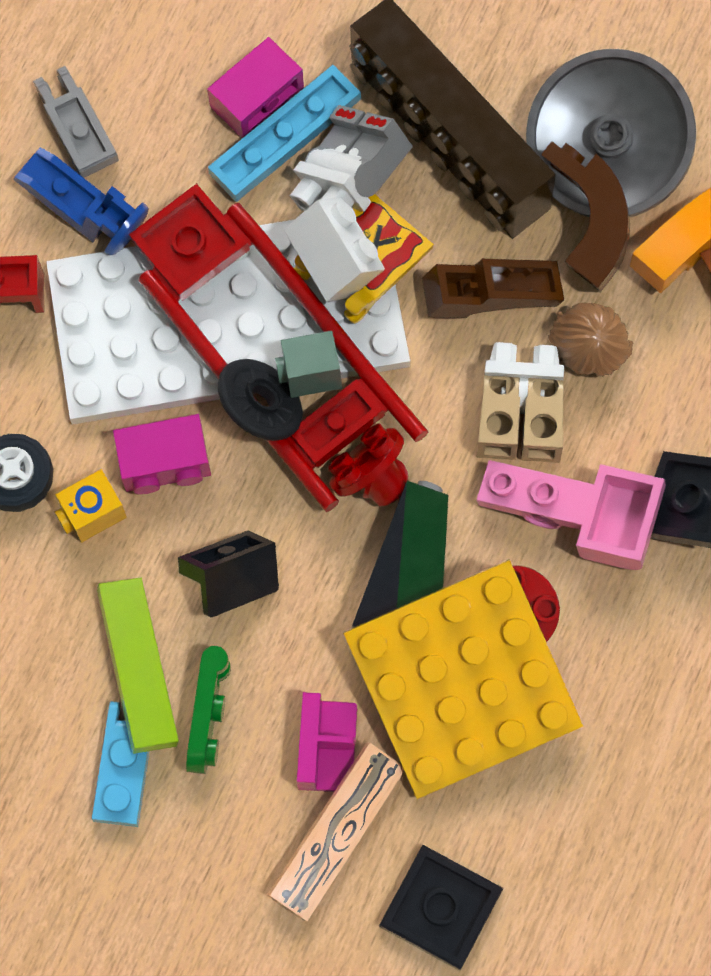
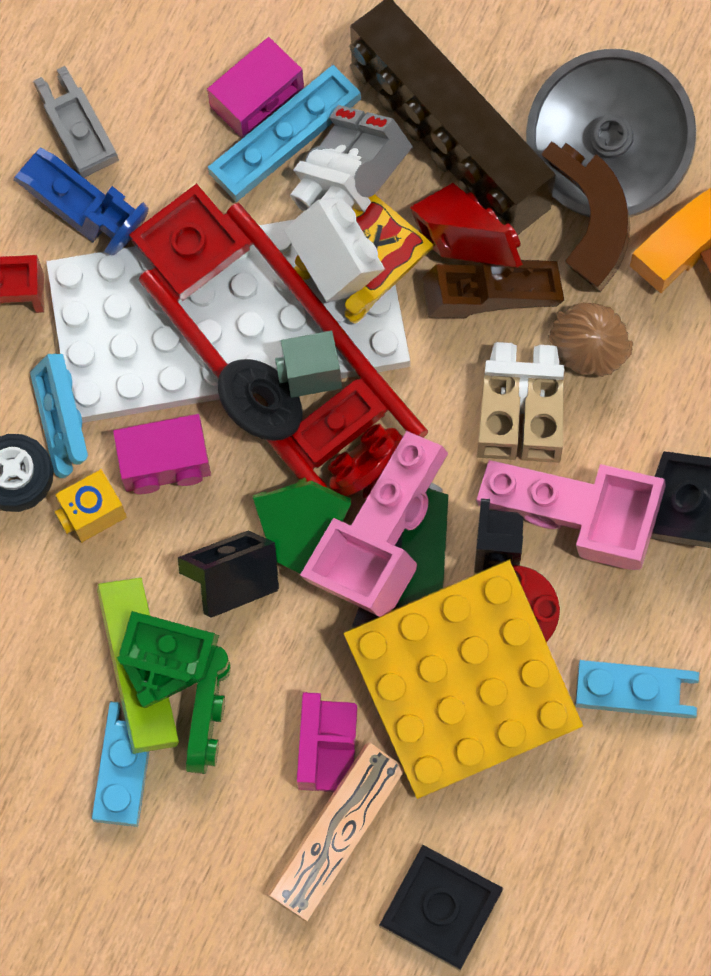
(59, 414): none -> medium azure hinge
(164, 656): none -> green slope
(298, 518): none -> green slope
(362, 558): none -> bright pink plate
(465, 229): none -> red slope
(497, 537): none -> black panel
(633, 689): none -> medium azure hinge

